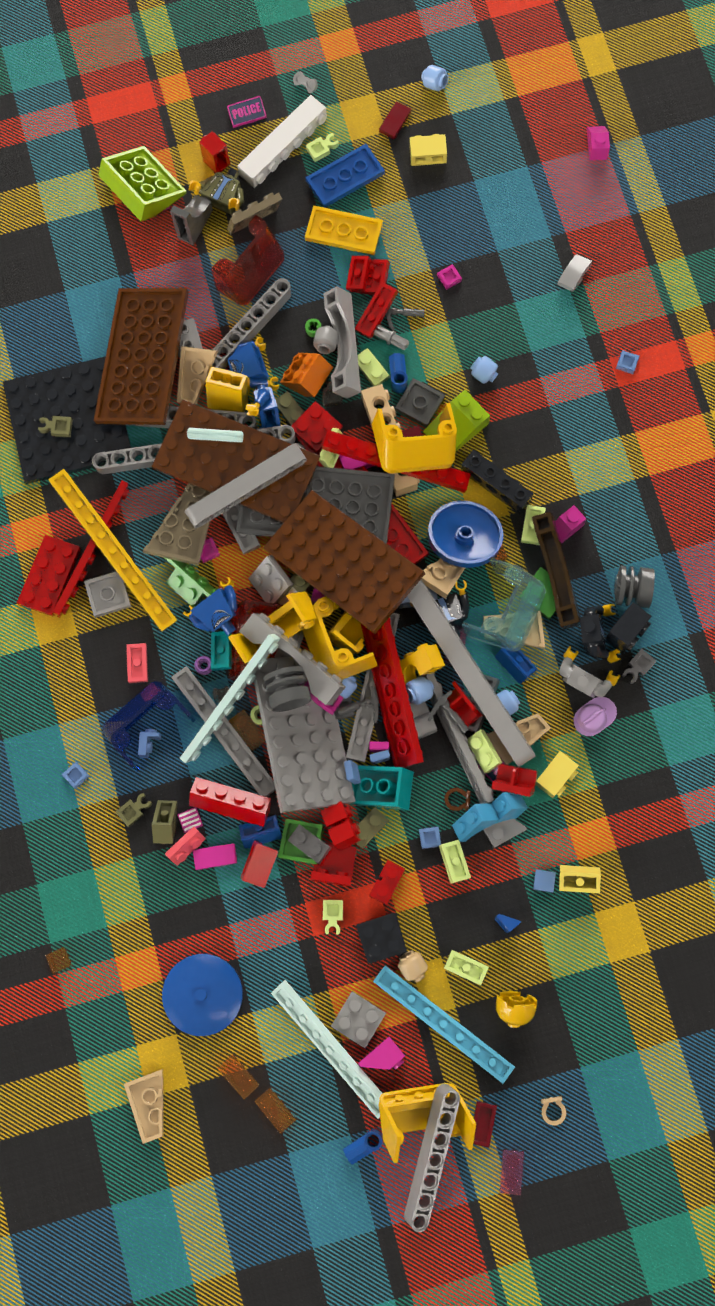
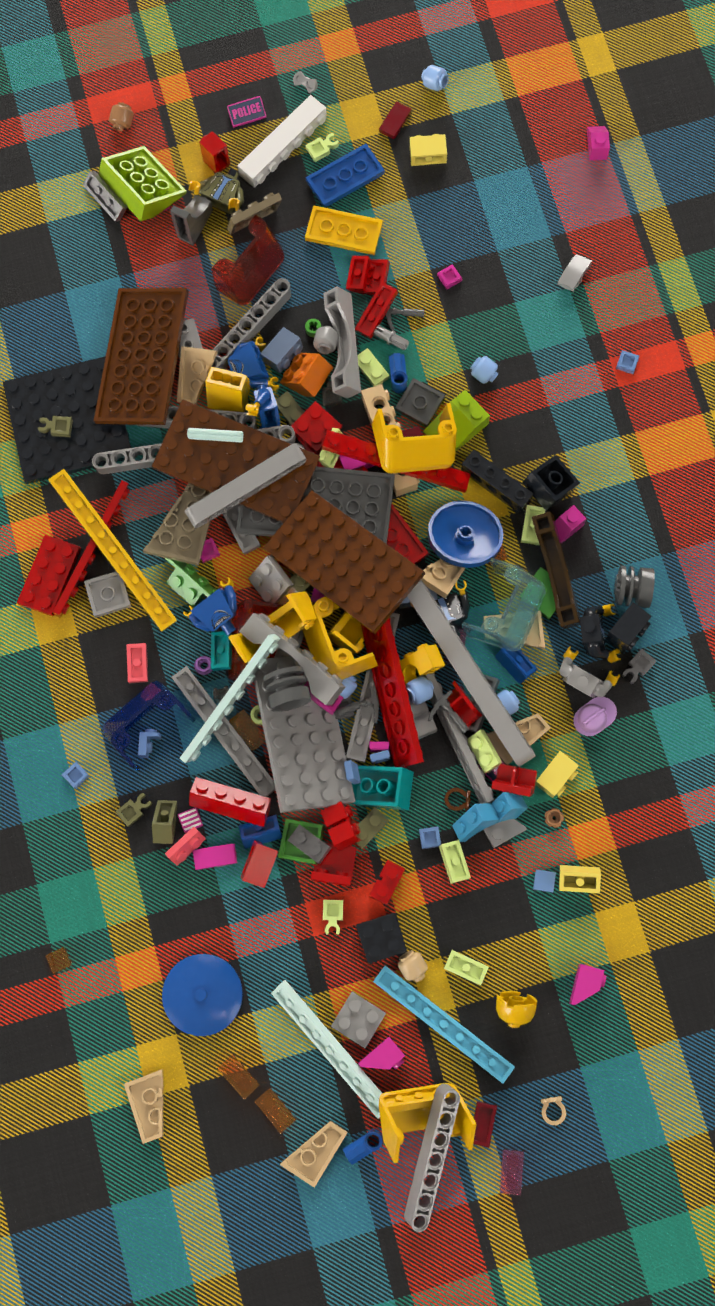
(104, 196): none -> flat silver plate
(121, 116): none -> medium nougat head
(282, 350): none -> sand blue brick
(315, 1154): none -> tan wing
(506, 923): blue slope -> none
(551, 482): none -> black brick
(559, 817): none -> medium nougat plate
(586, 983): none -> dark pink slope

